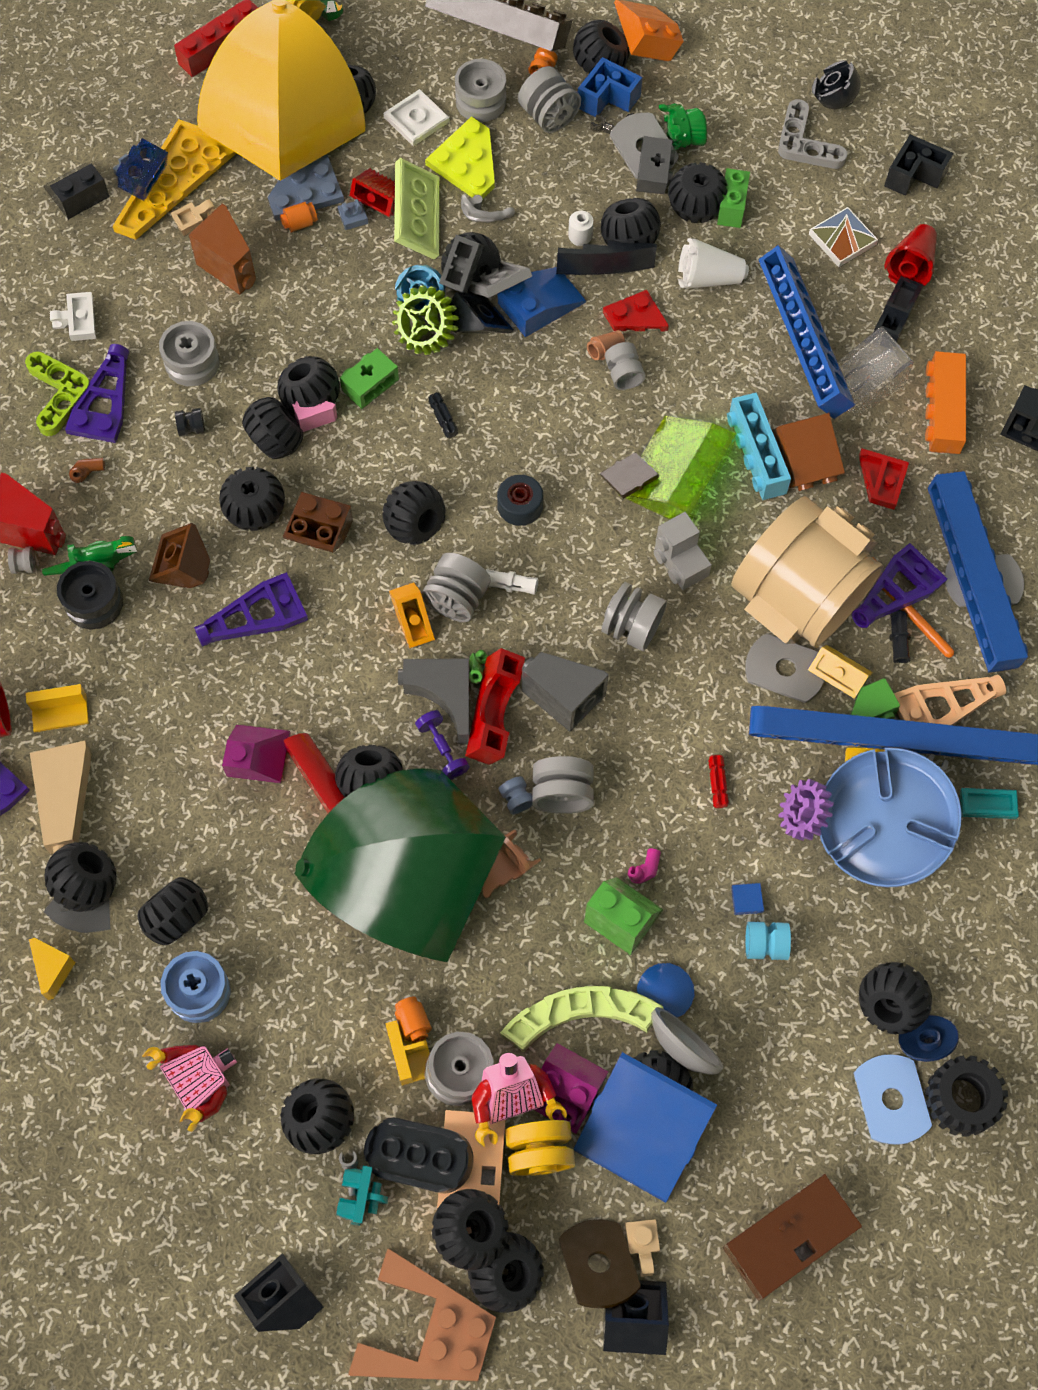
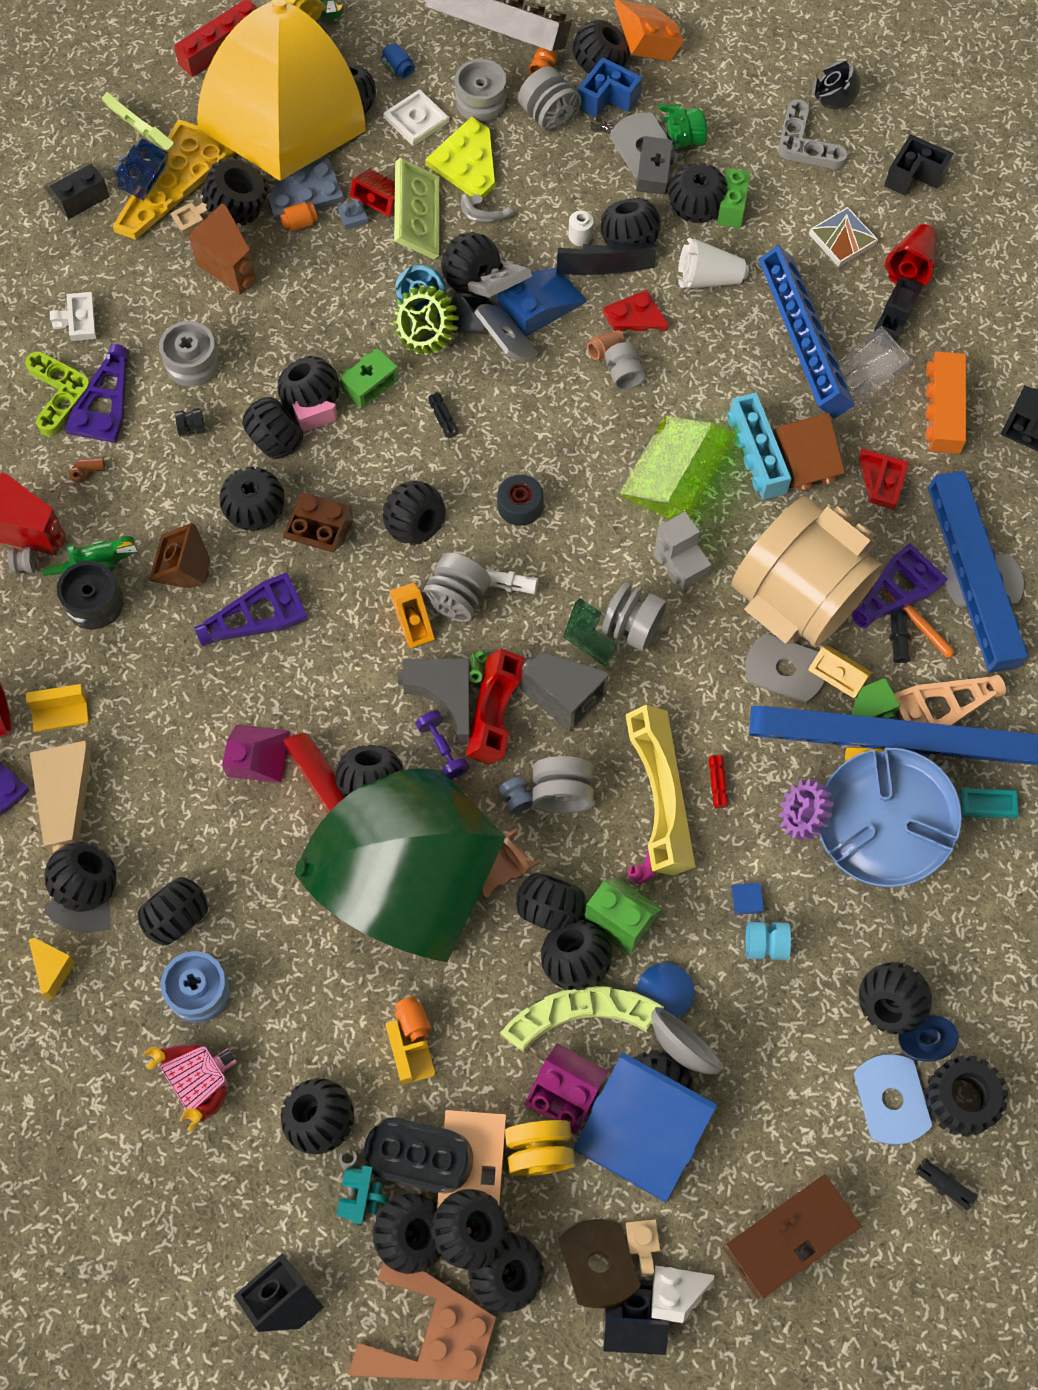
(152, 134): none -> yellowish green tile
(237, 187): none -> black tyre
(396, 1250): none -> black wheel
(397, 60): none -> blue brick
(455, 1050): light grey wheel -> none
(461, 264): dark grey brick -> none
(509, 1091): torso -> none
(516, 347): none -> light grey piece
(550, 902): none -> black wheel
(576, 955): none -> black wheel
(583, 634): none -> clear green tile
(629, 475): piece -> none
(670, 840): none -> light yellow arch
(677, 1292): none -> white wing
(946, 1184): none -> black pin

